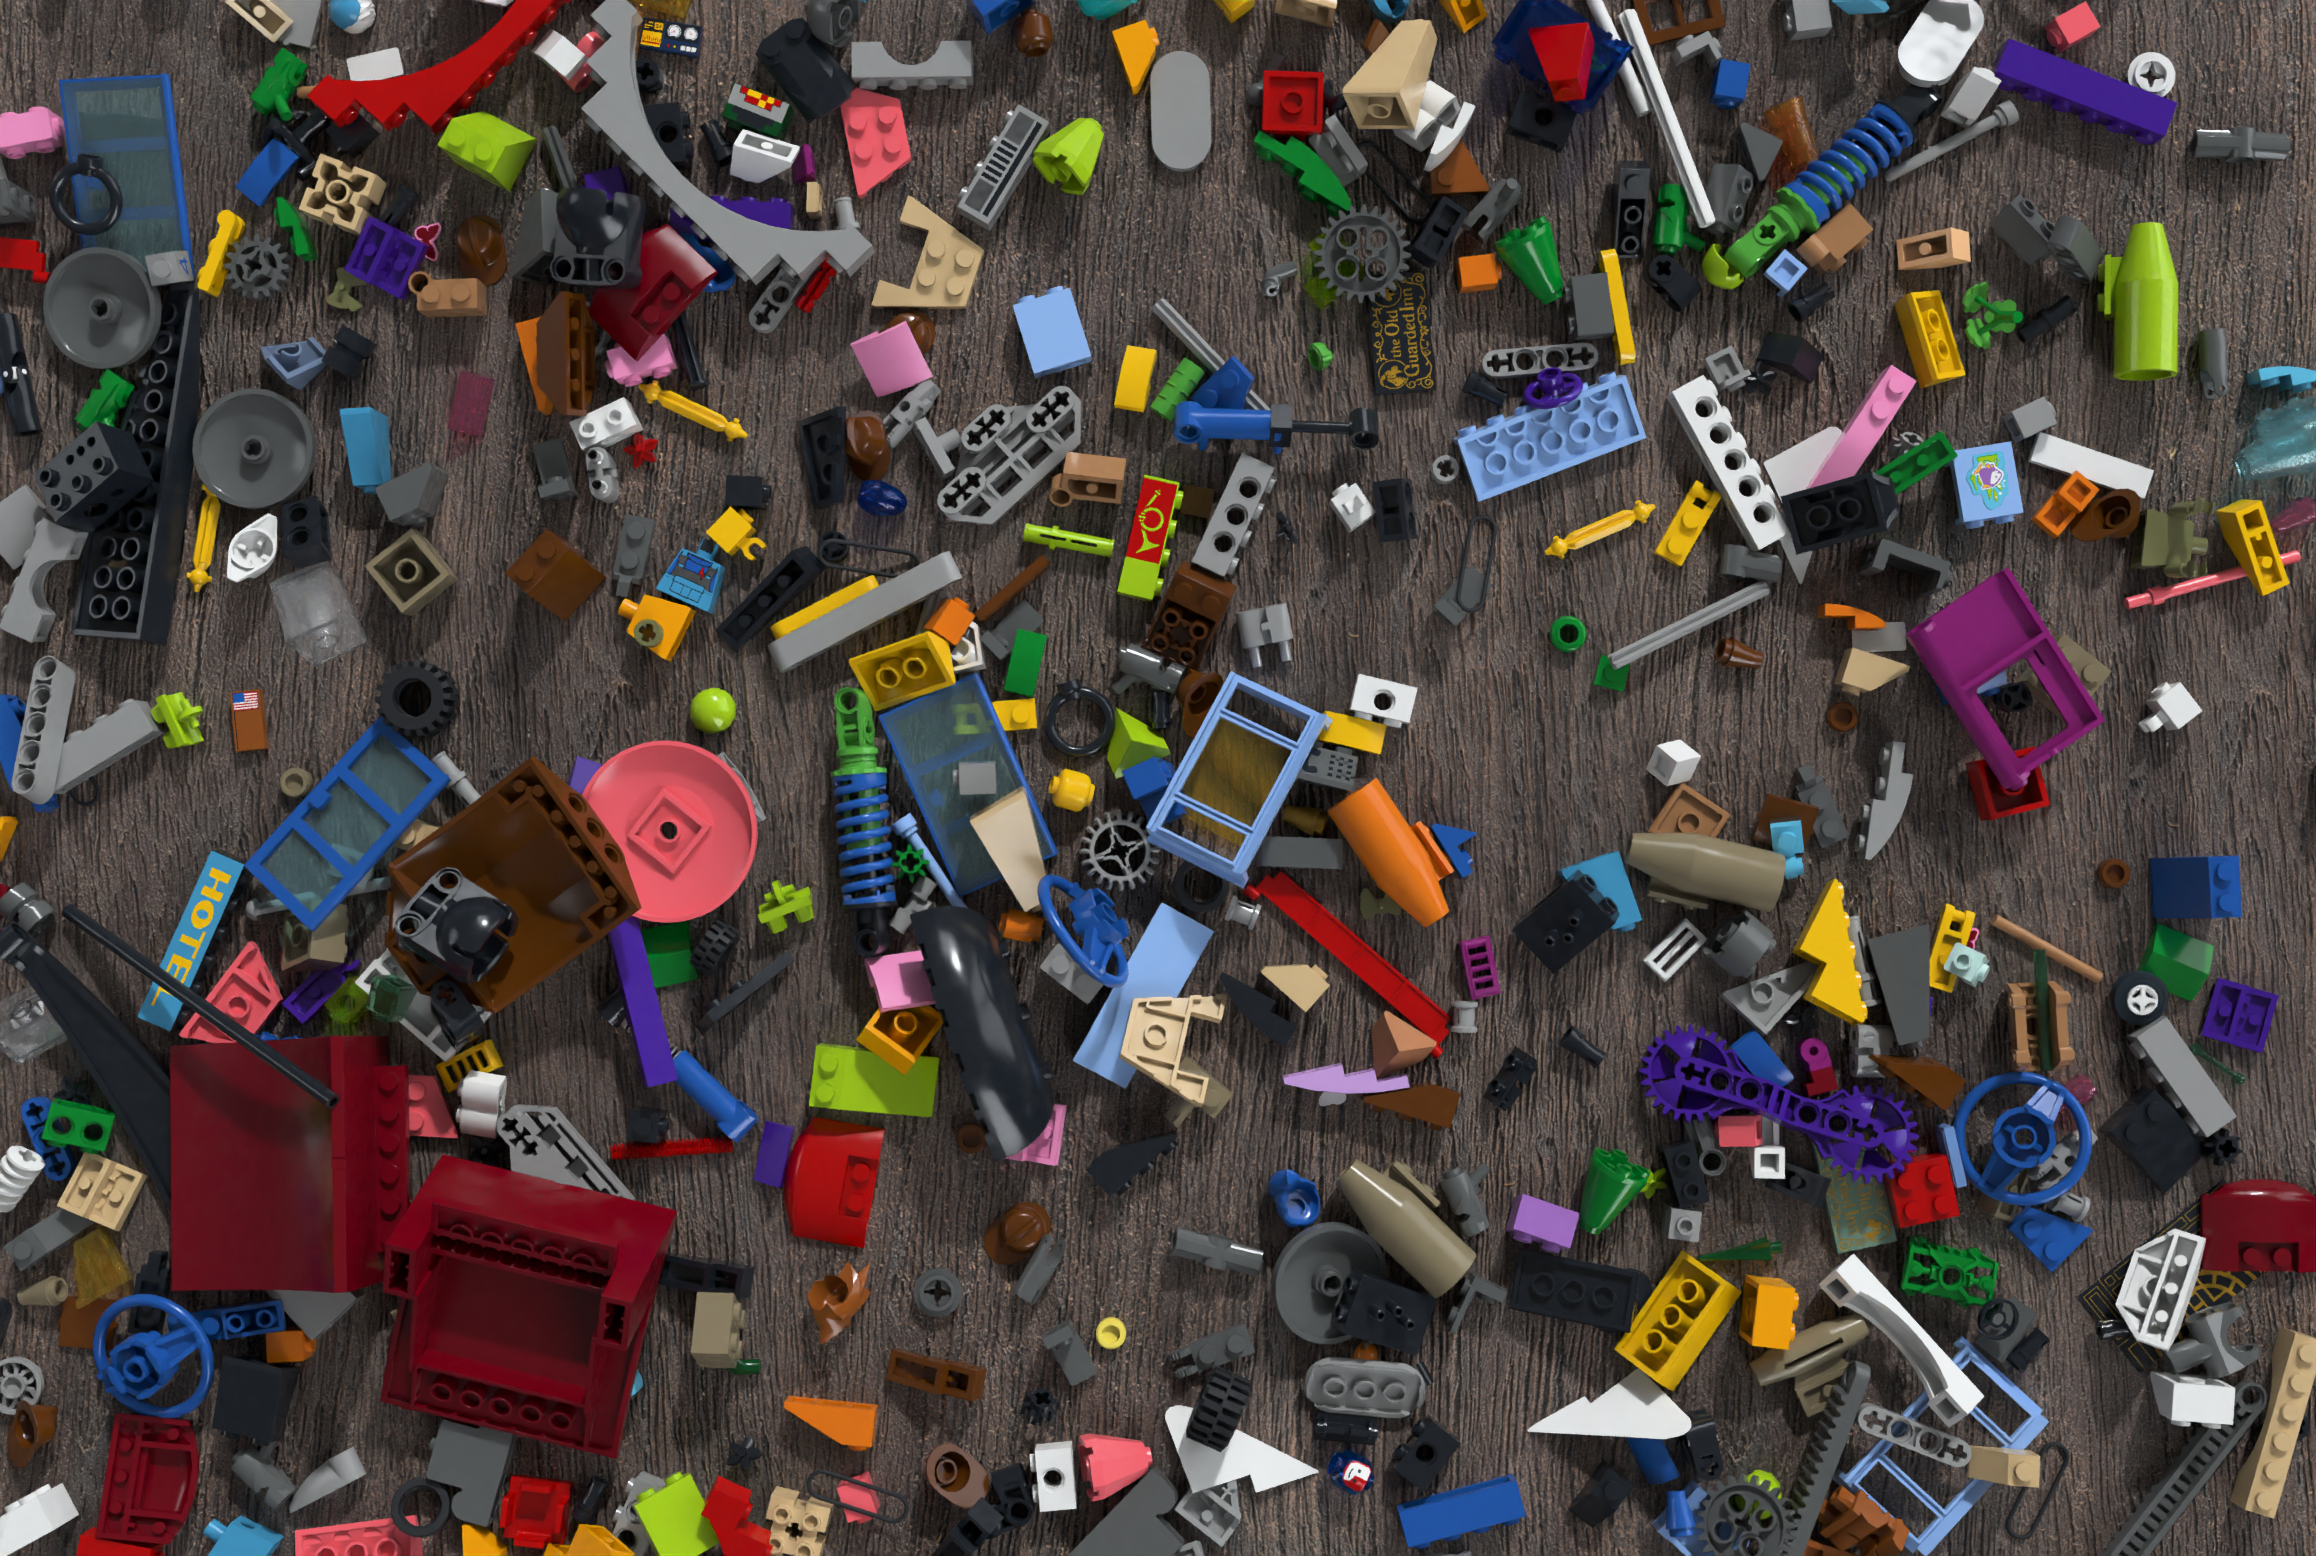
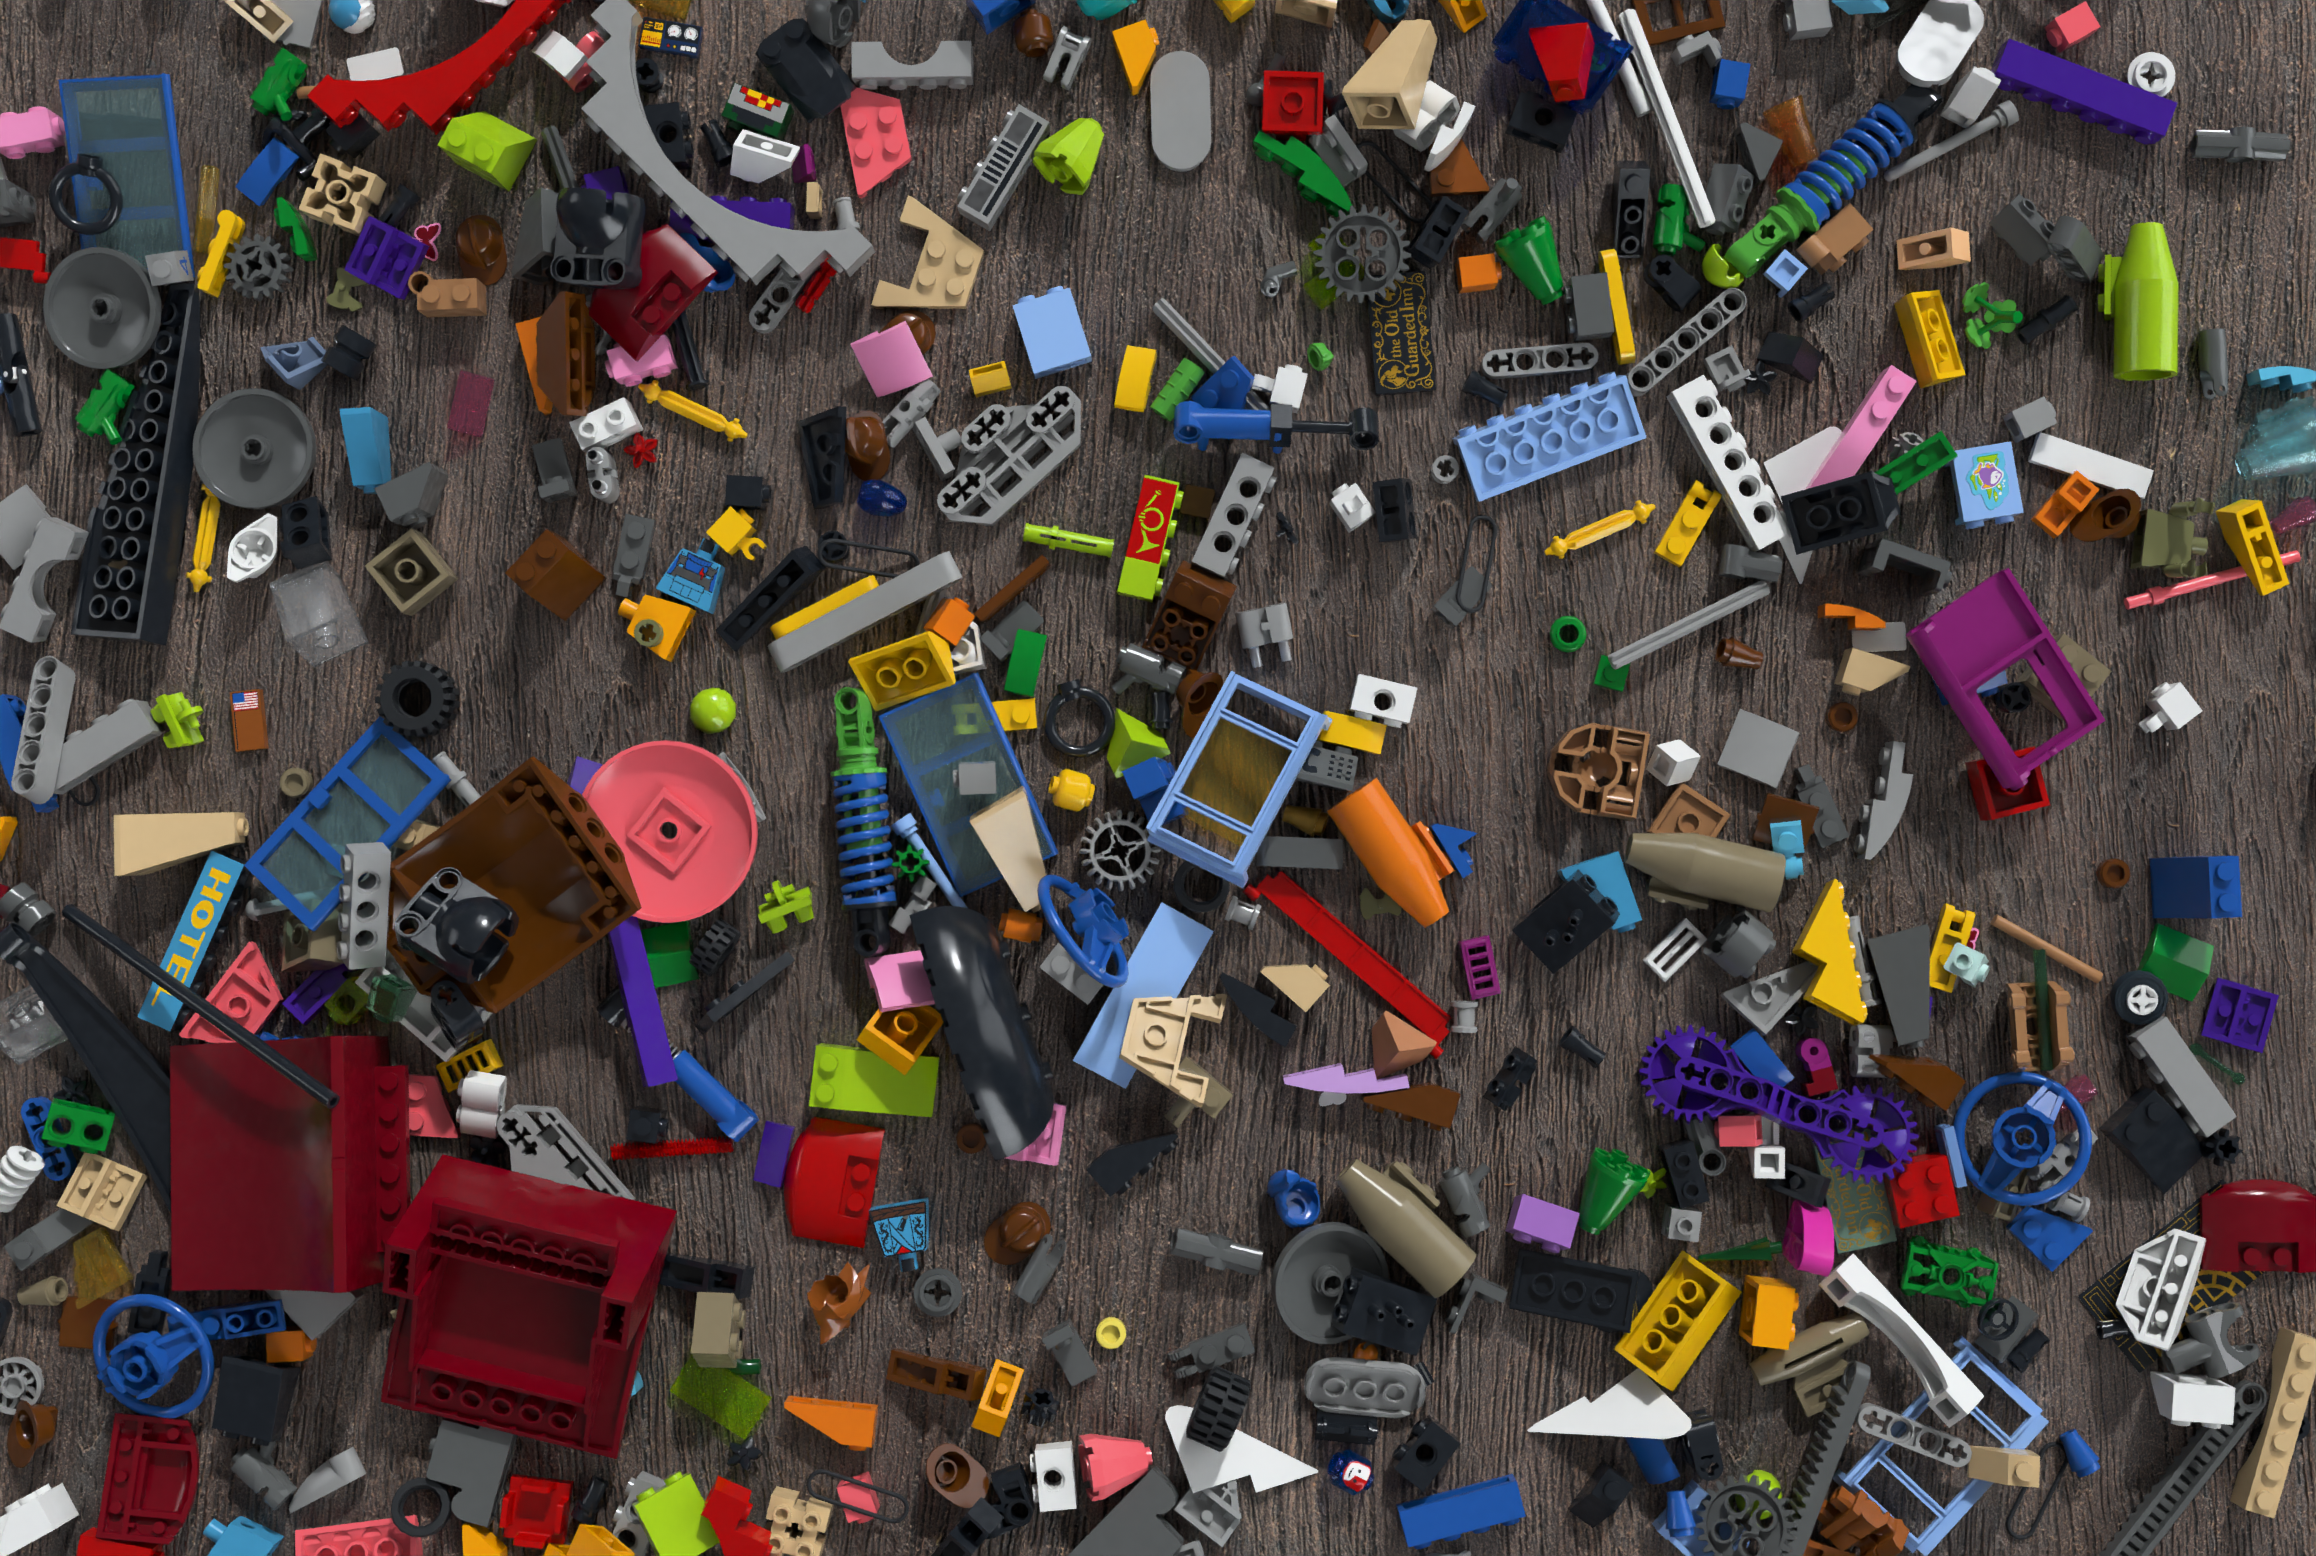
(90, 473): black piece -> none
(164, 840): none -> tan slope
(206, 208): none -> clear yellow axle
(371, 948): none -> light grey brick
(721, 1396): none -> clear neon green piece
(902, 1230): none -> torso
(990, 379): none -> yellow piece
(997, 1398): none -> light orange slope
(1069, 46): none -> light grey piece
(1089, 479): medium nougat hinge -> none
(1286, 388): none -> white brick
(1552, 383): dark purple piece -> none
(1602, 763): none -> medium nougat connector
(1694, 332): none -> light grey beam
(1758, 748): none -> light grey slope
(1809, 1238): none -> dark pink beam
(2079, 1454): none -> blue cone

